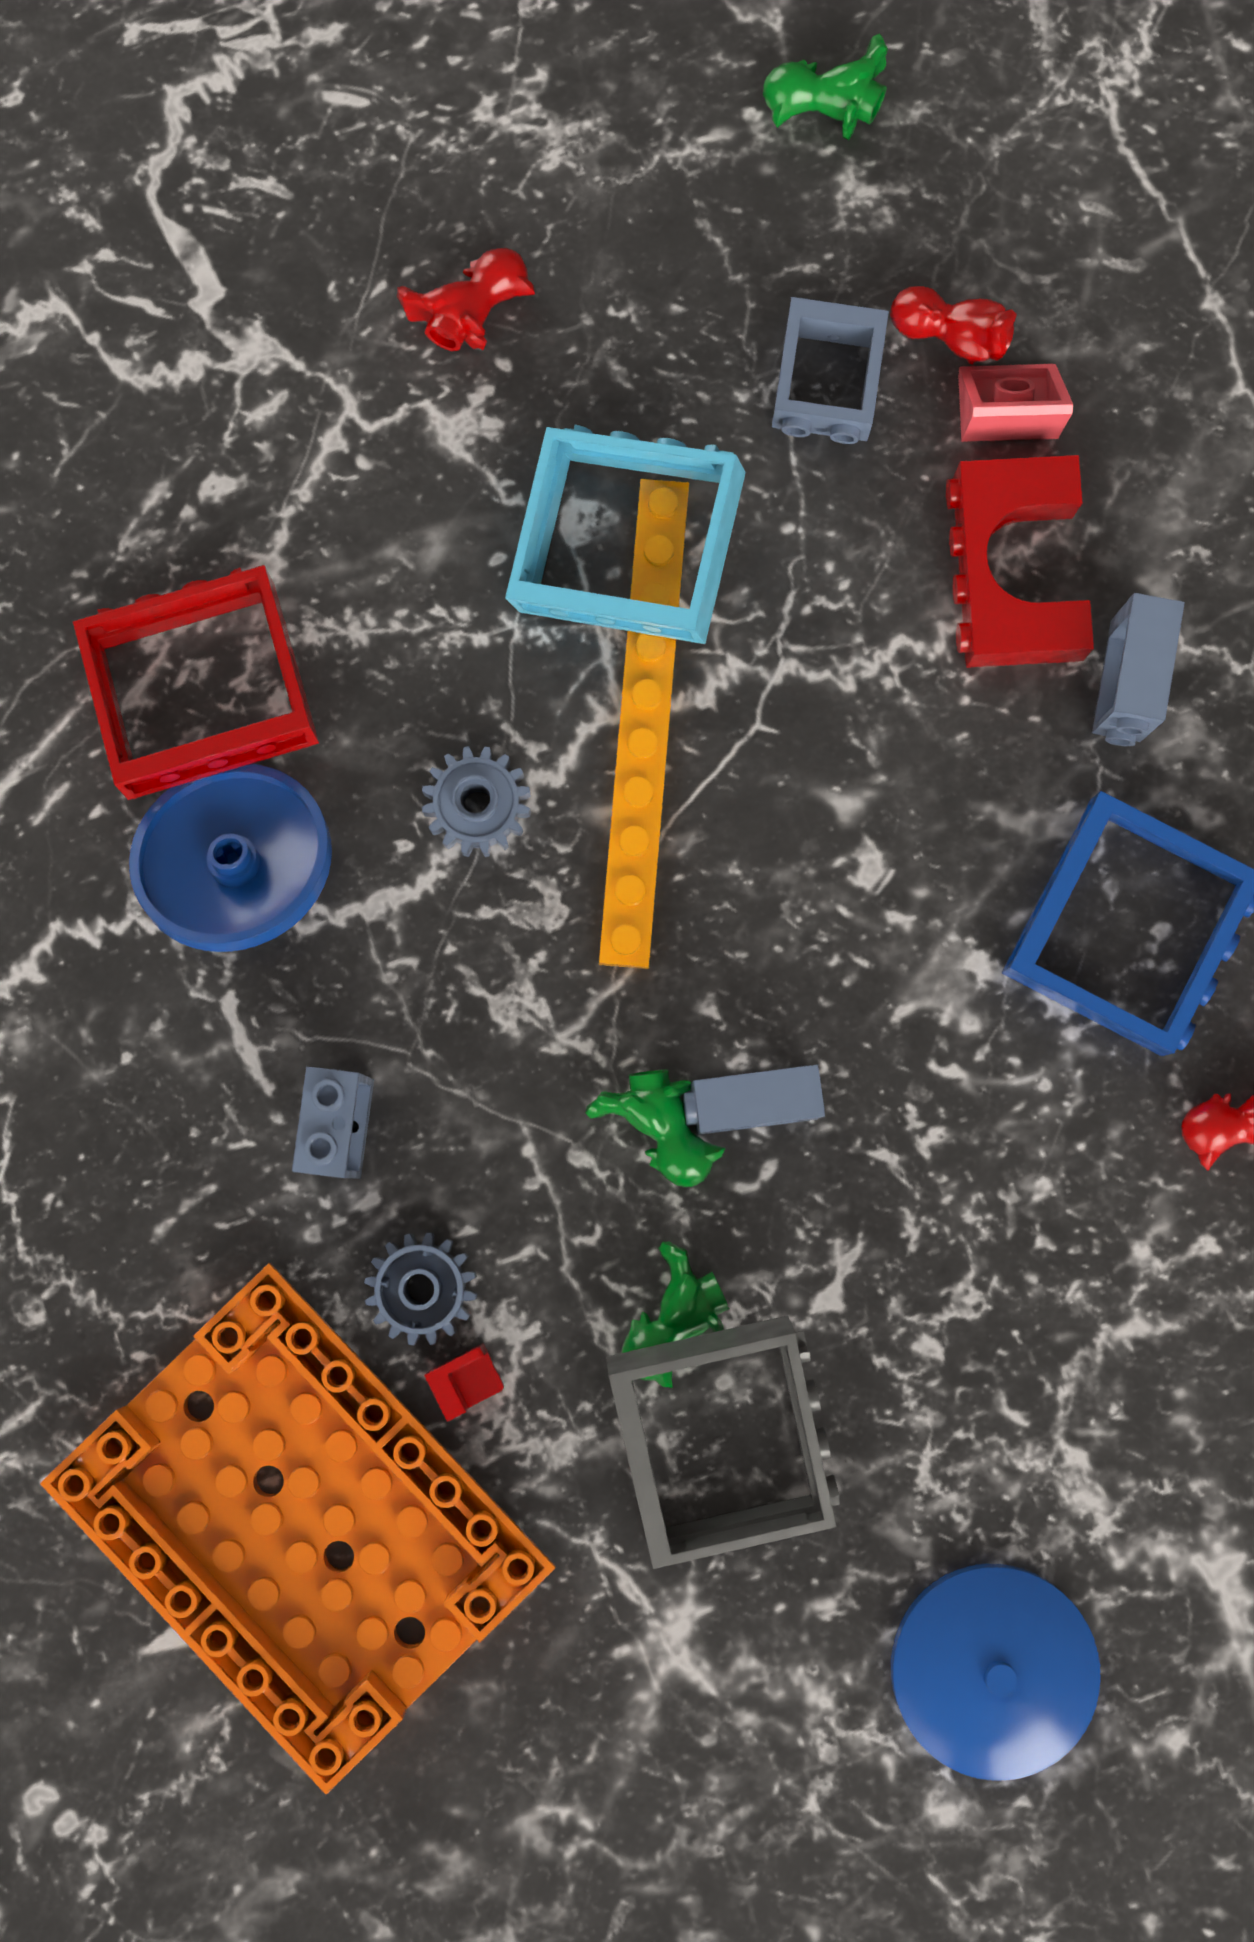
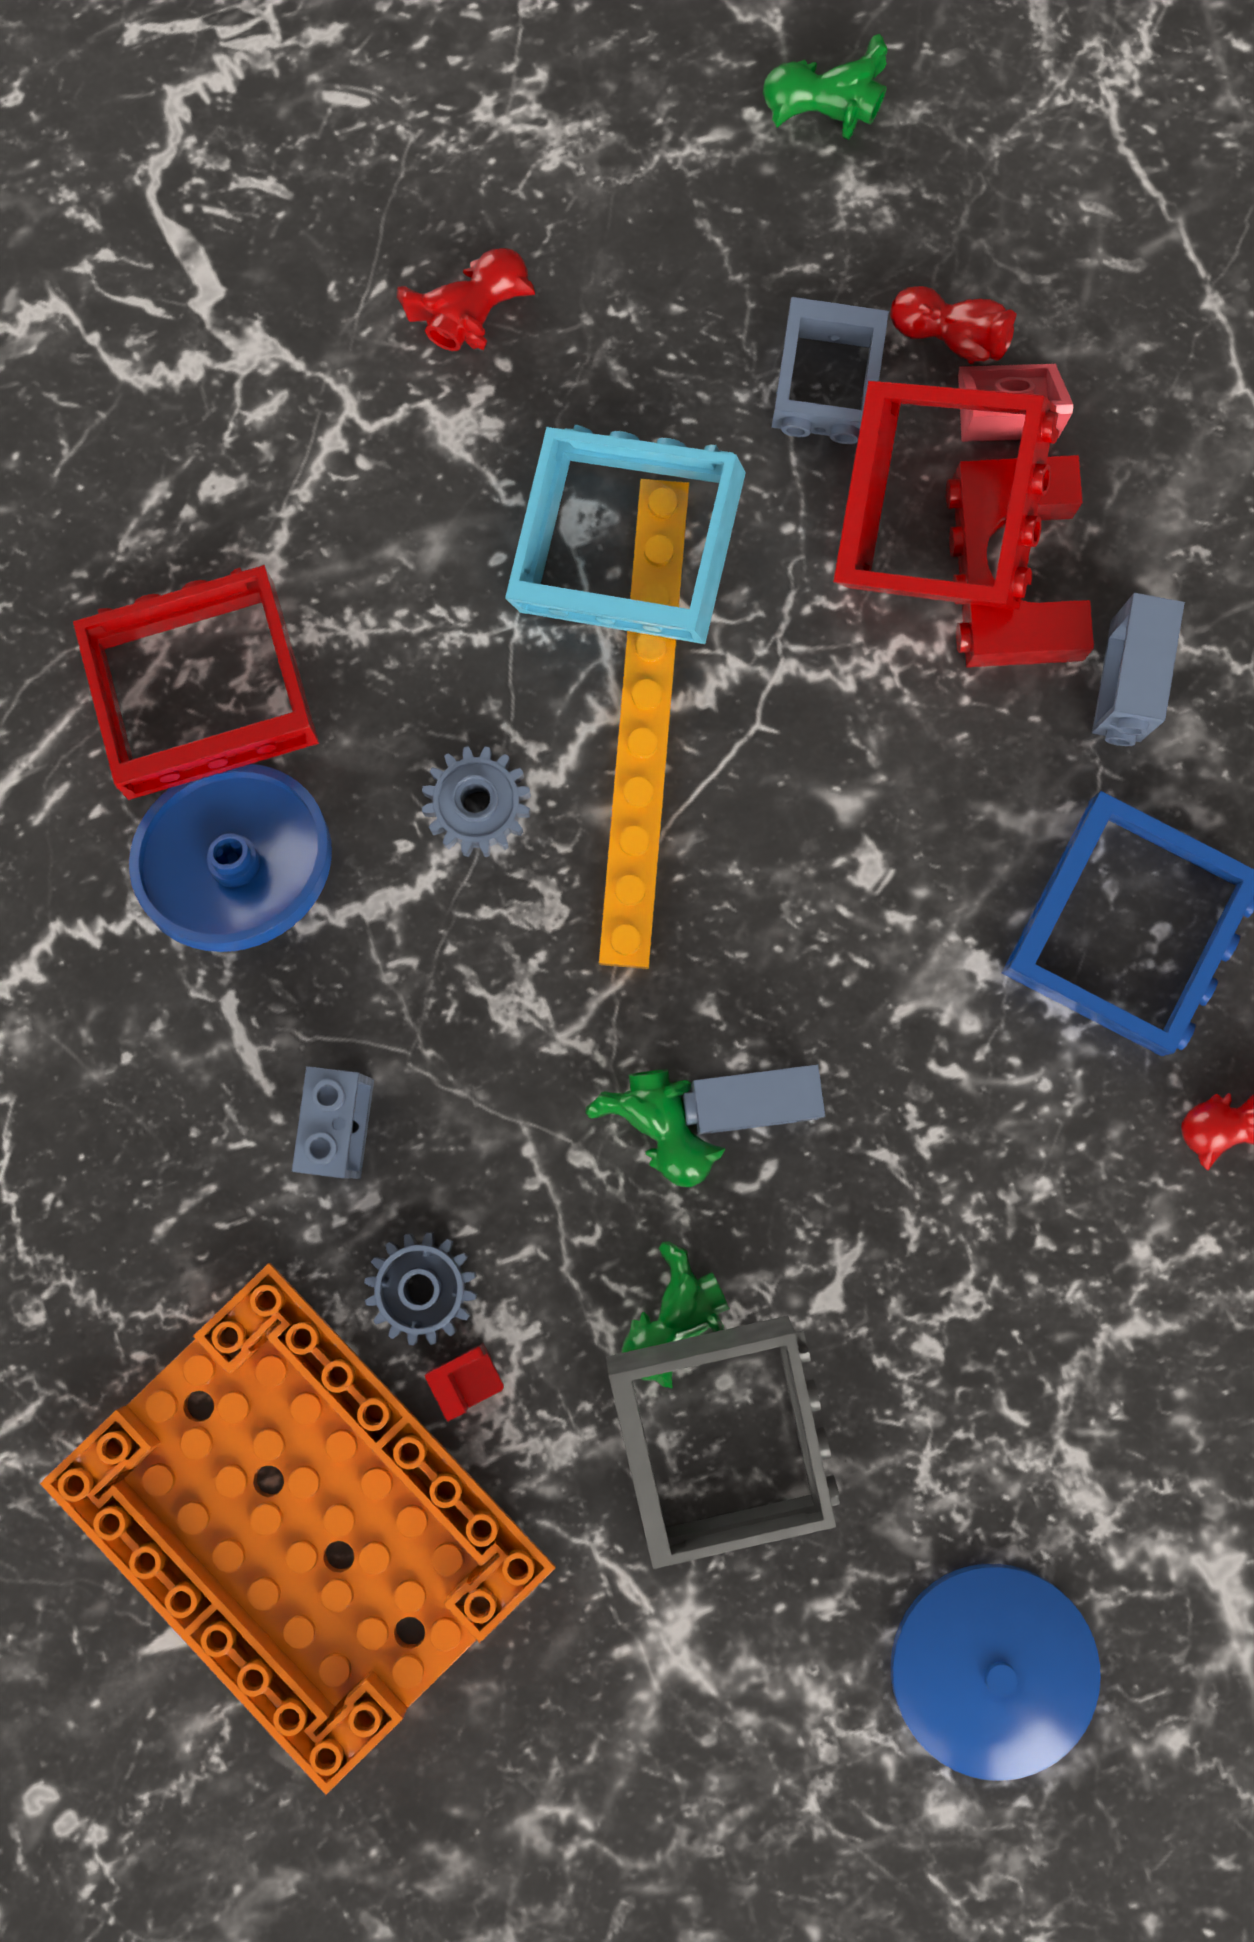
(870, 481): none -> red window

